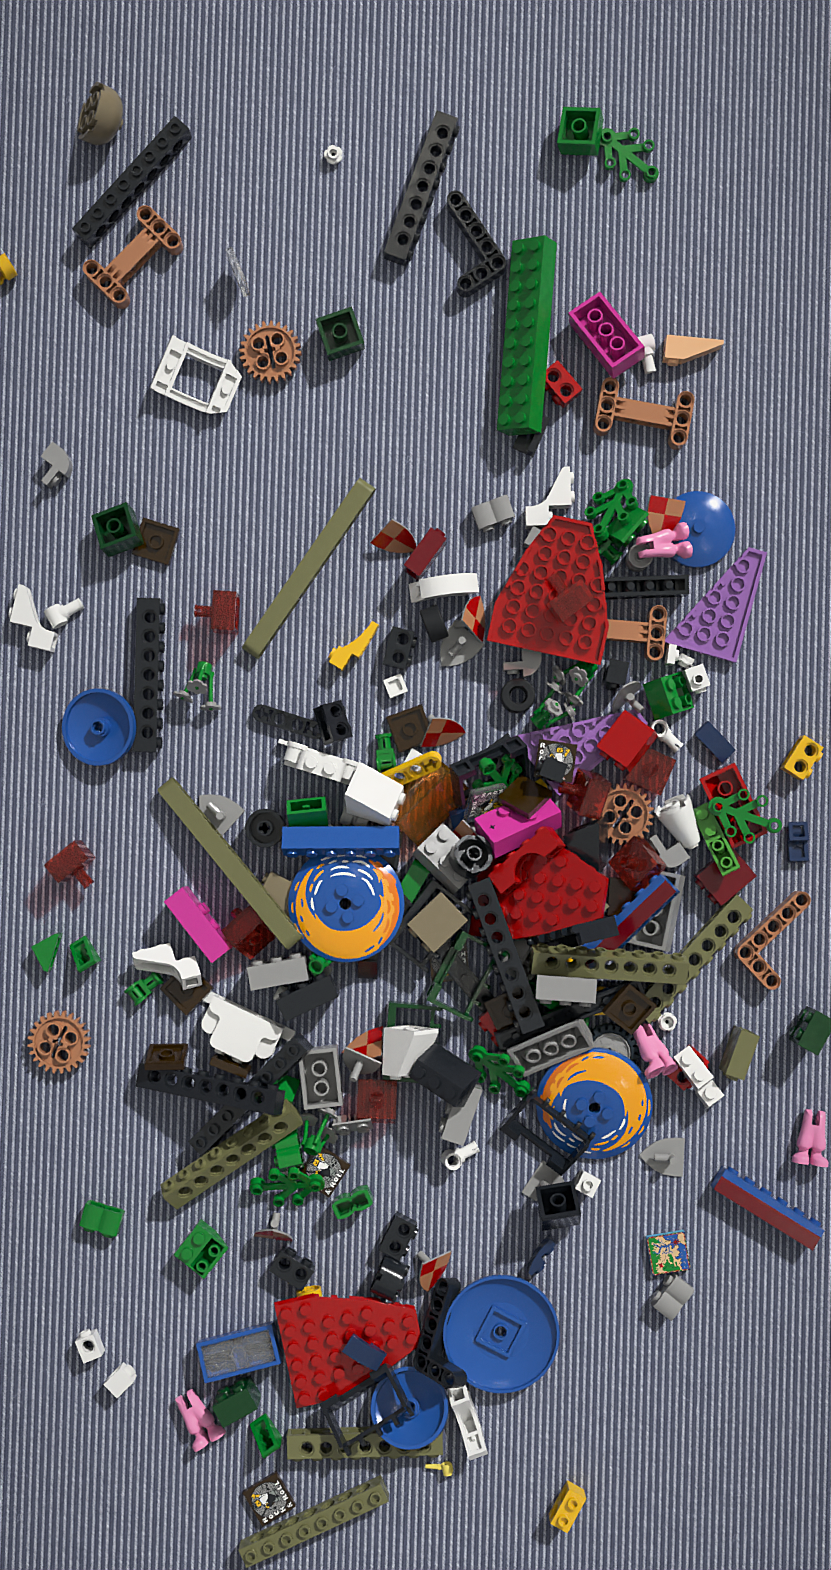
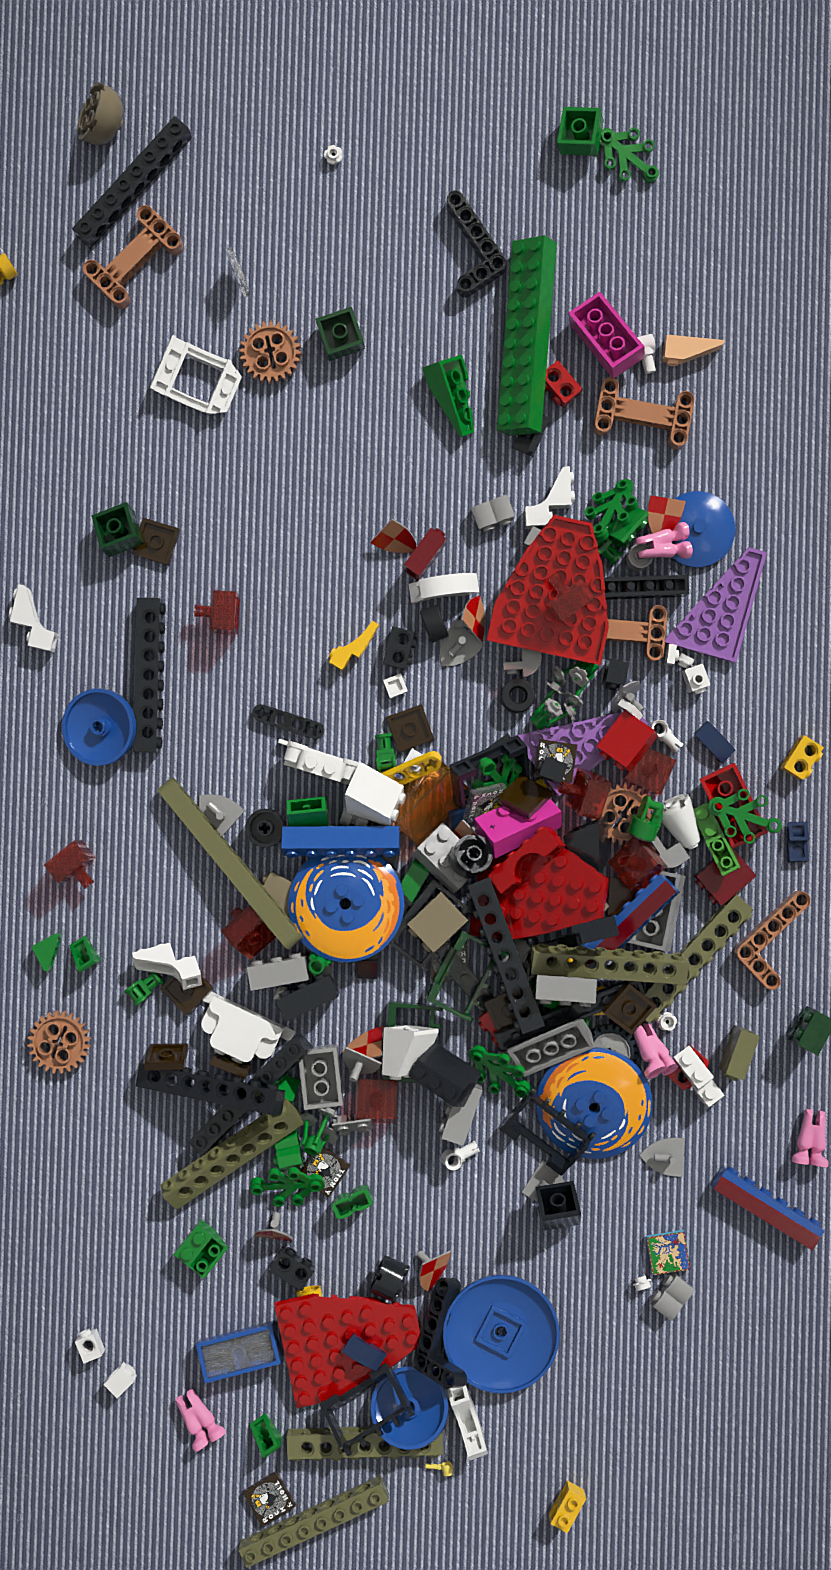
(59, 614): white pin -> none
(60, 463): light grey brick -> none
(102, 1218): green brick -> none
(194, 685): plant -> none
(198, 923): dark pink brick -> none
(236, 1400): dark green brick -> none
(308, 568): olive beam -> none
(328, 723): black brick -> none
(393, 1234): black brick -> none
(441, 124): black brick -> none
(441, 731): shield -> none
(448, 385): none -> green wedge
(537, 1260): dark blue slope -> none
(586, 1183): white brick -> none
(623, 704): none -> white tile
(642, 1283): none -> white plate
(644, 827): none -> green piece
(668, 695): green slope -> none

